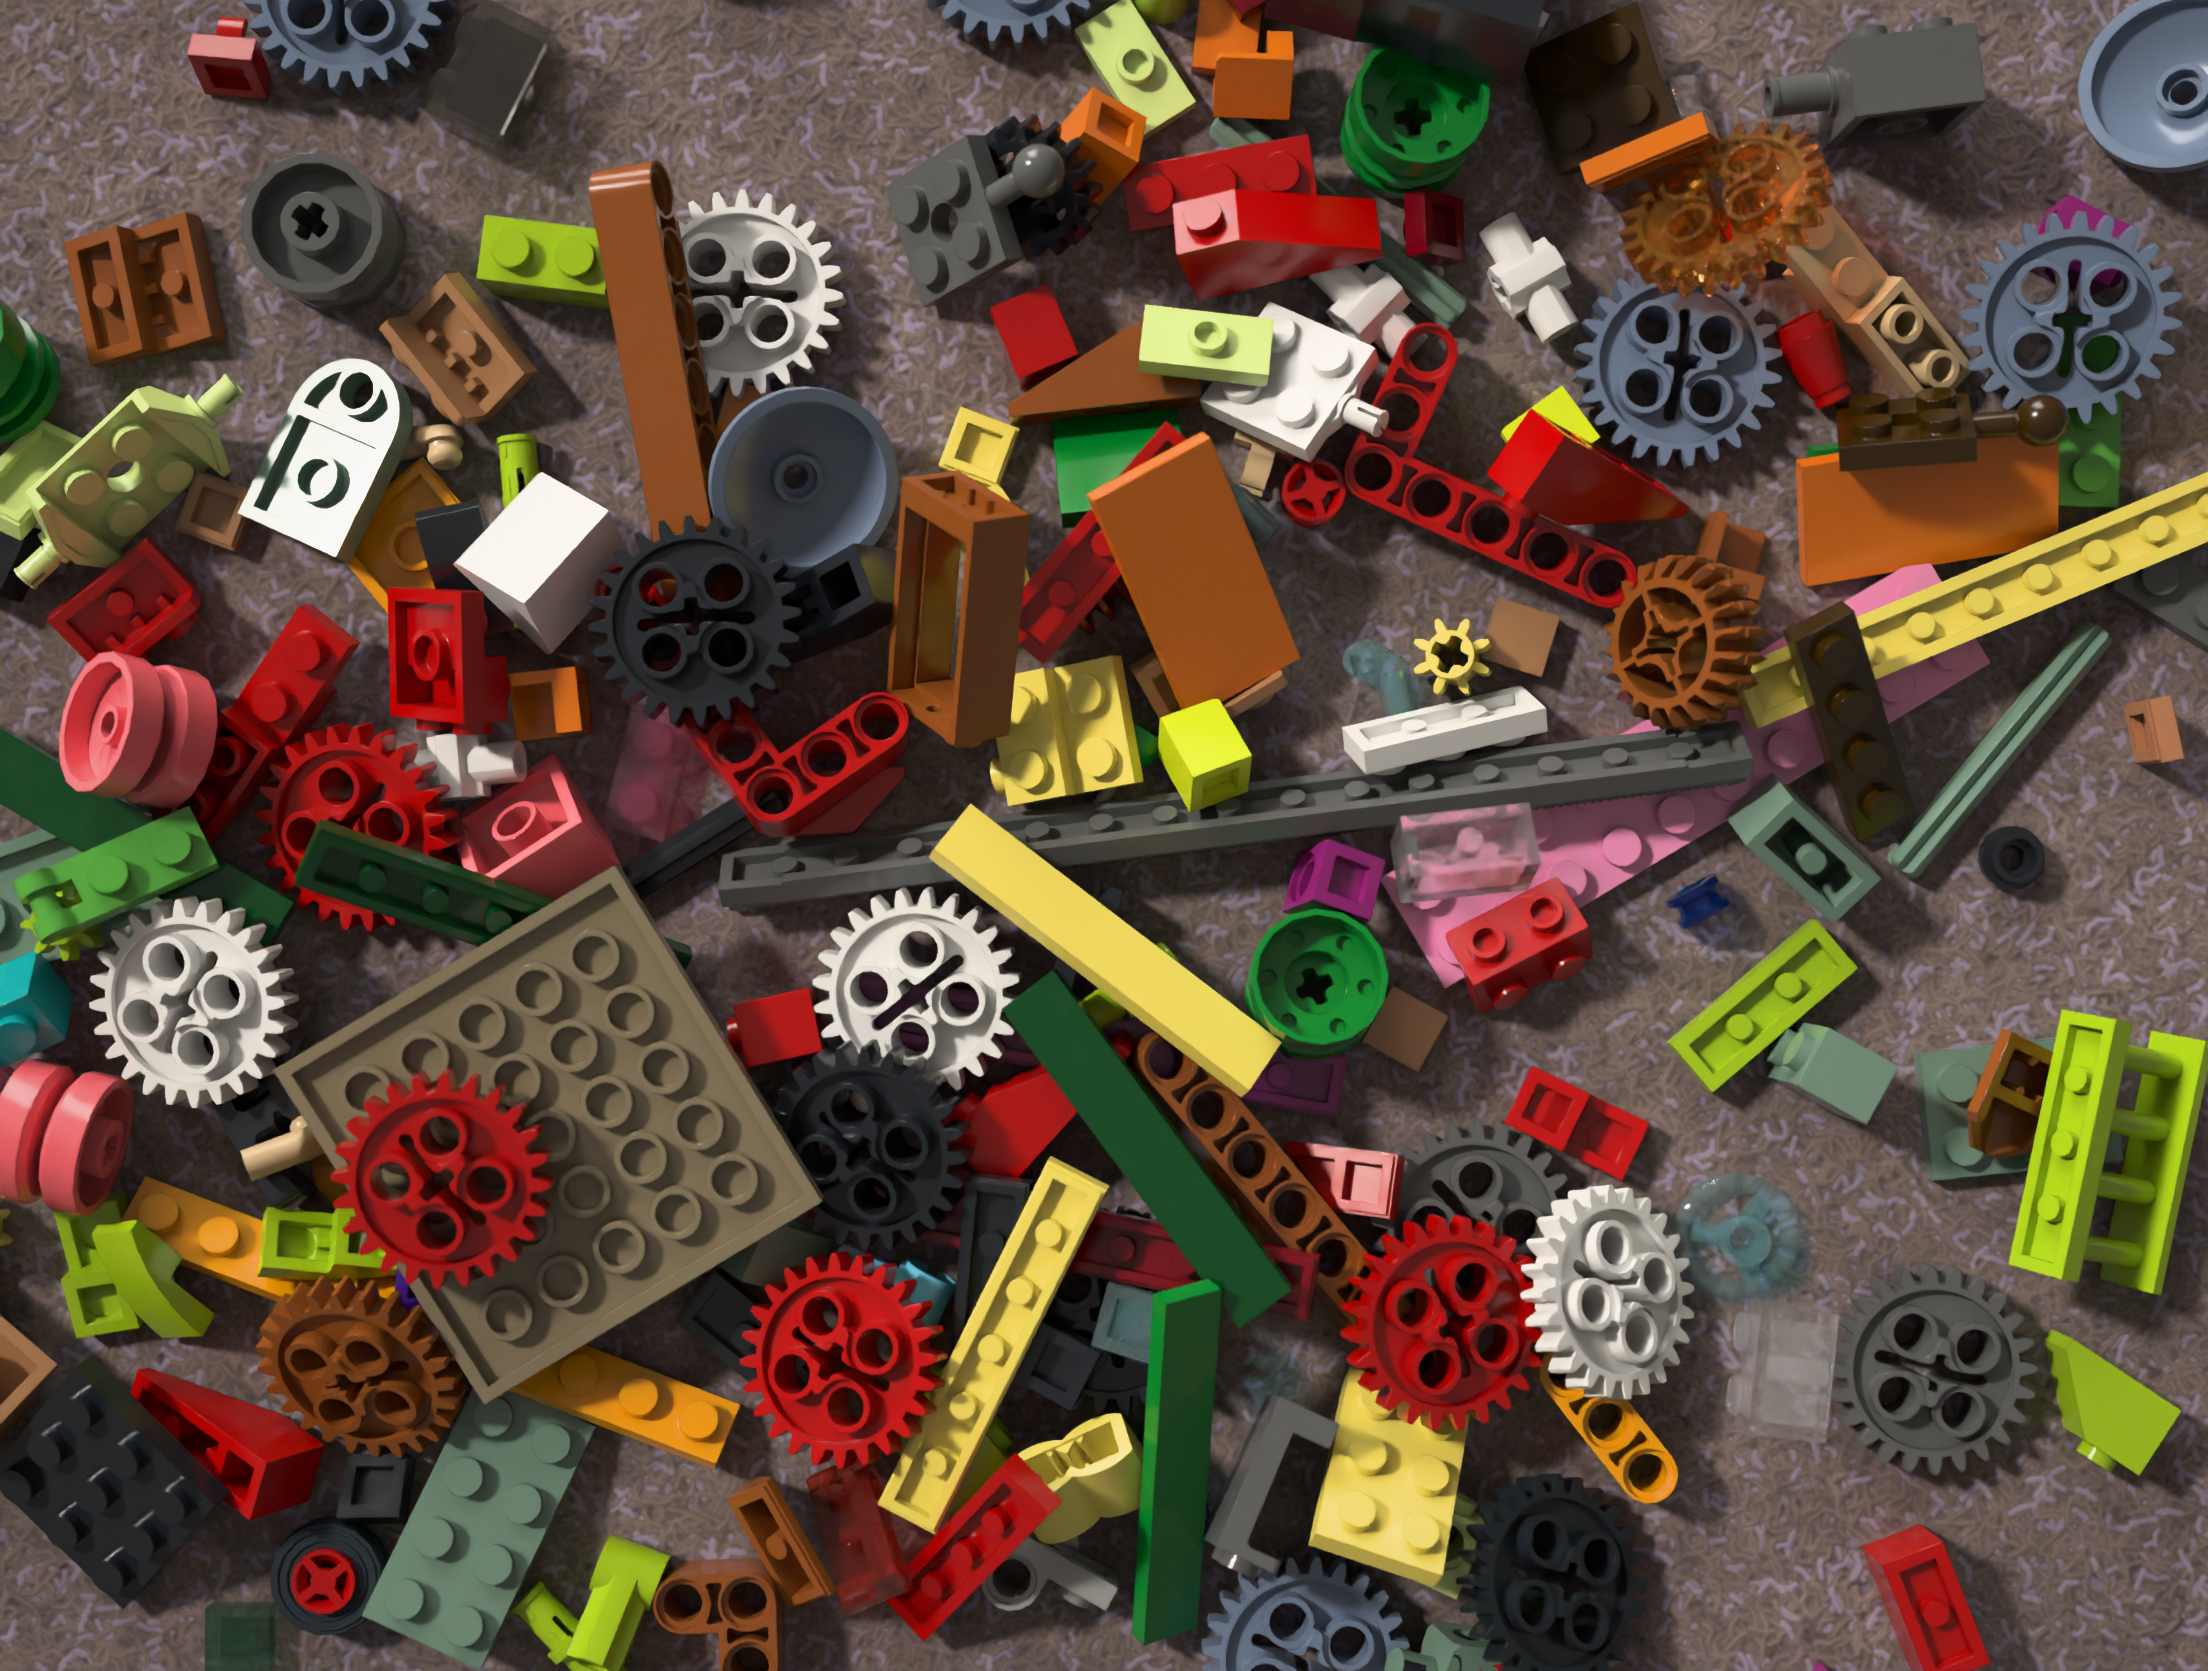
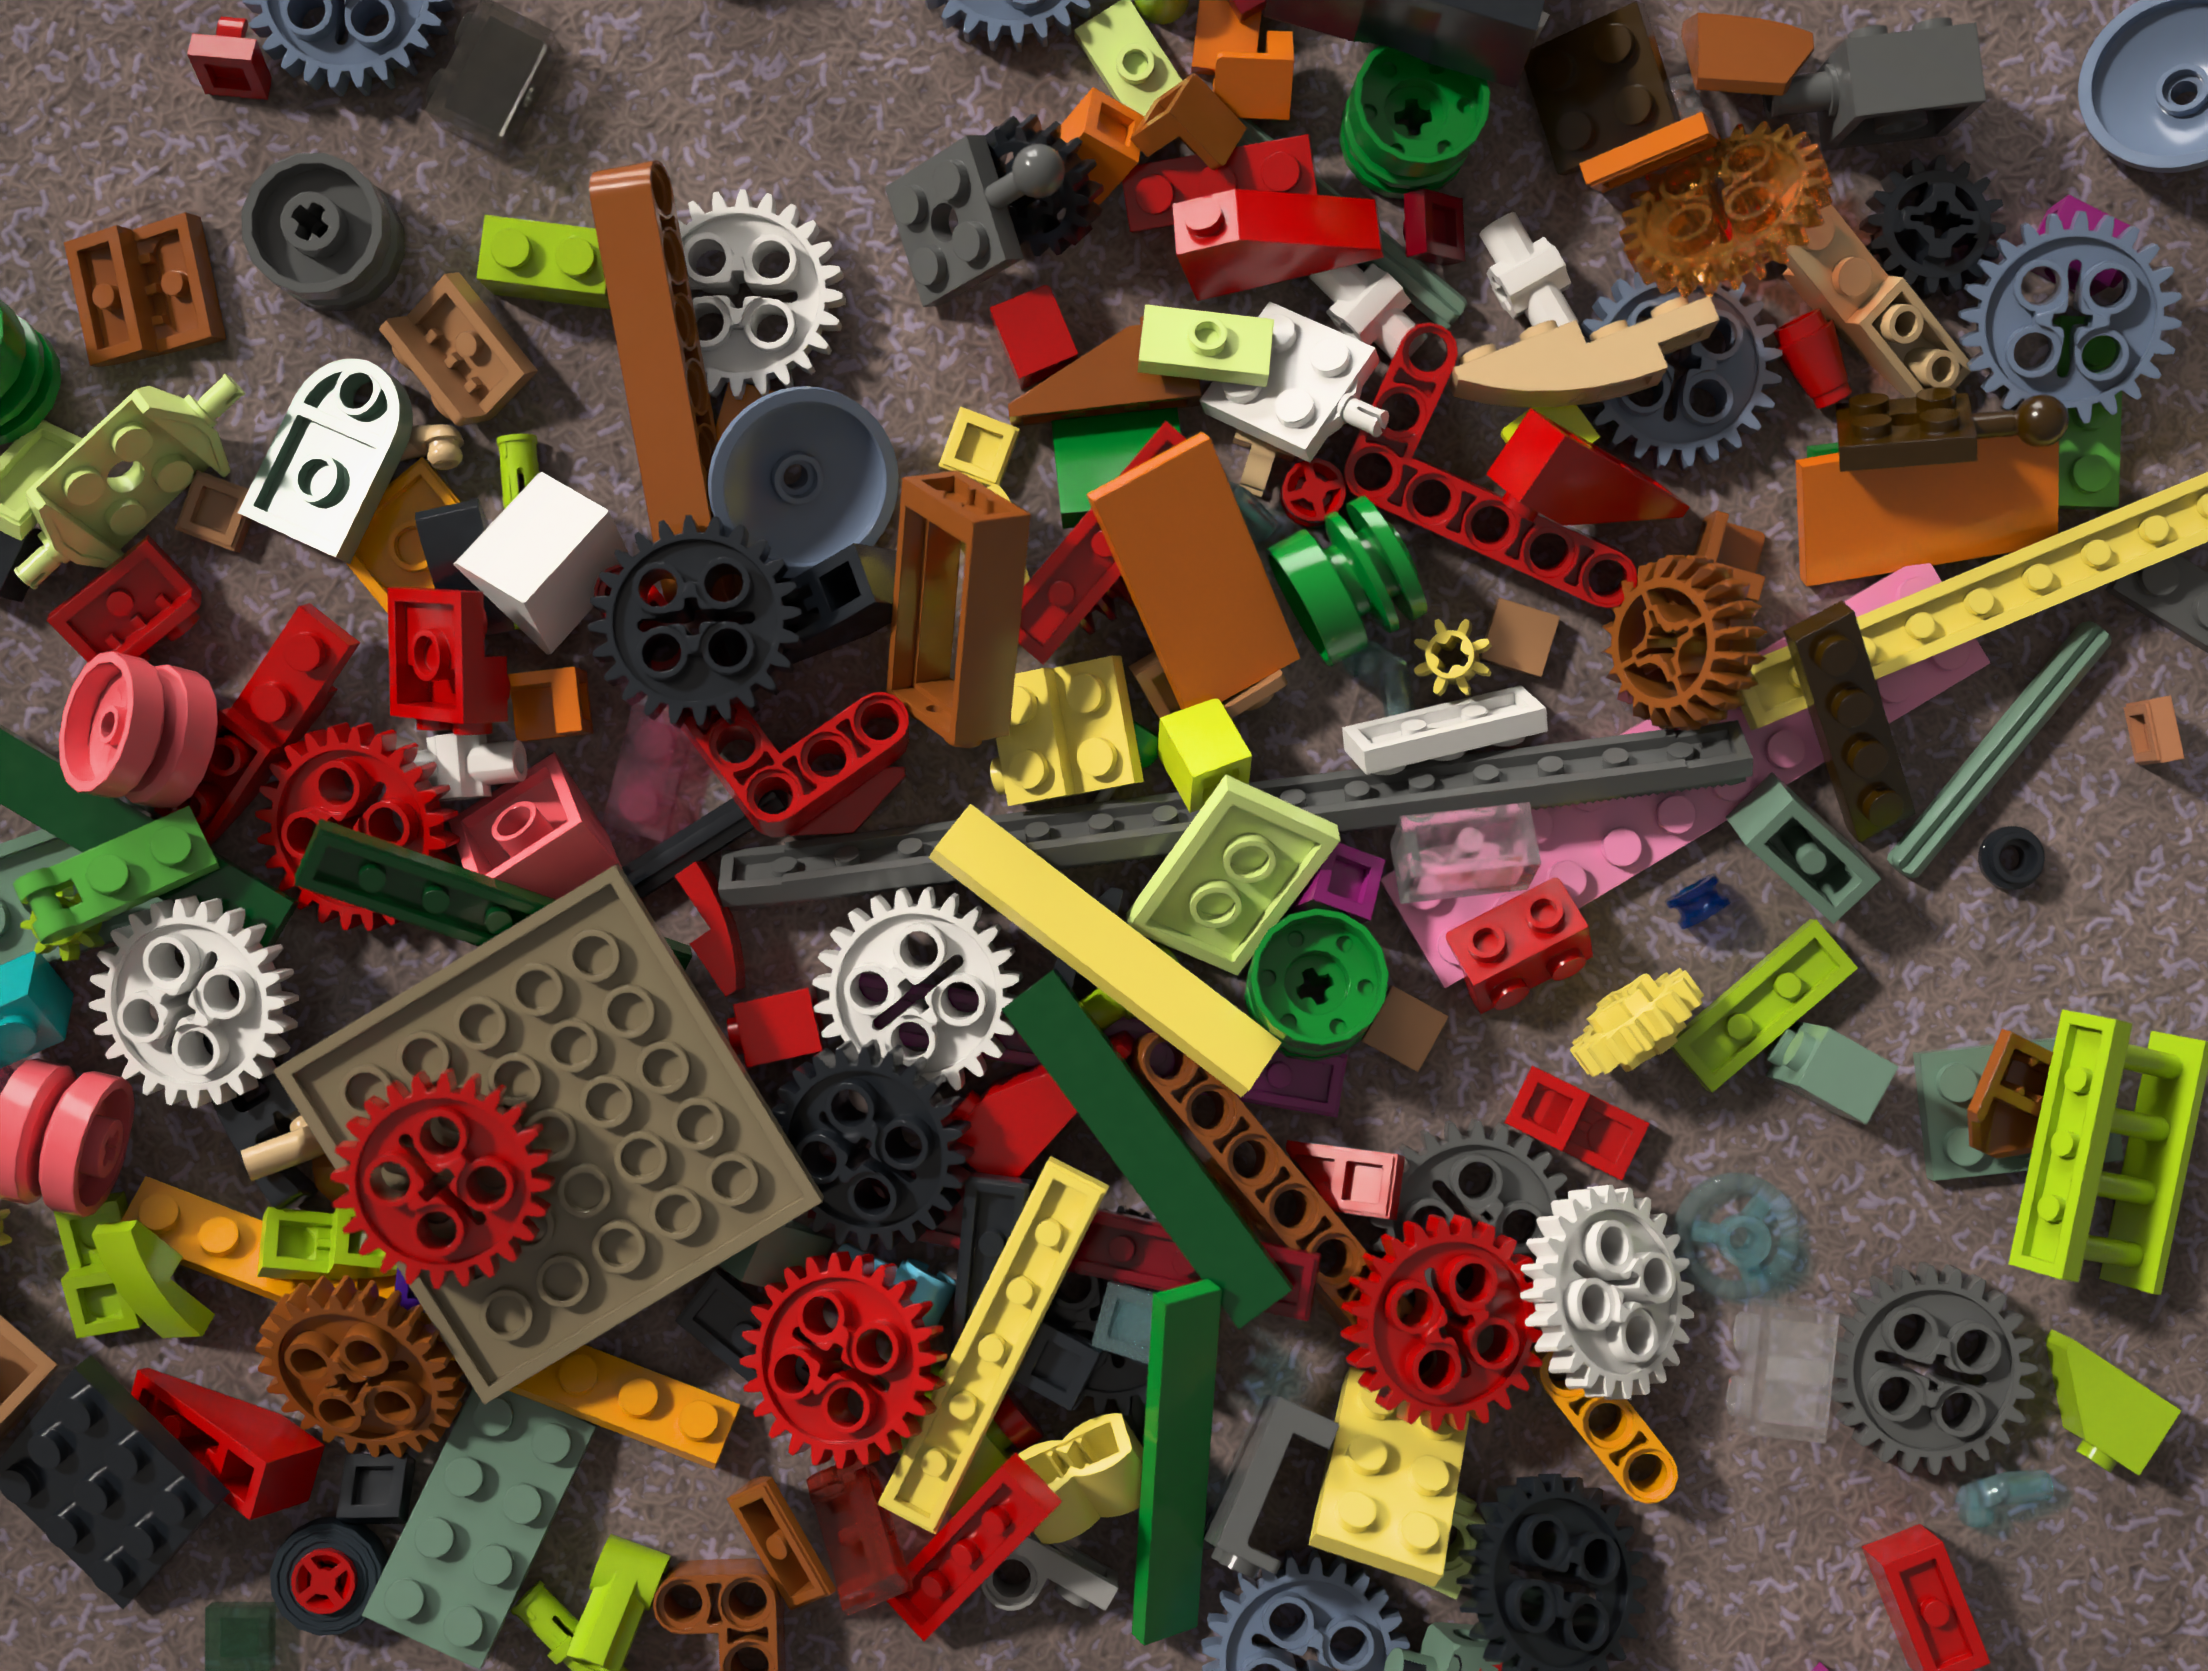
(721, 945): none -> red slope
(1017, 1422): none -> red tile
(1195, 117): none -> dark orange panel
(1232, 875): none -> yellowish green plate
(1347, 580): none -> green wheel
(1560, 369): none -> tan slope
(1636, 1022): none -> light yellow gear
(1744, 53): none -> dark orange slope
(1953, 206): none -> black gear
(2005, 1488): none -> clear light blue arm

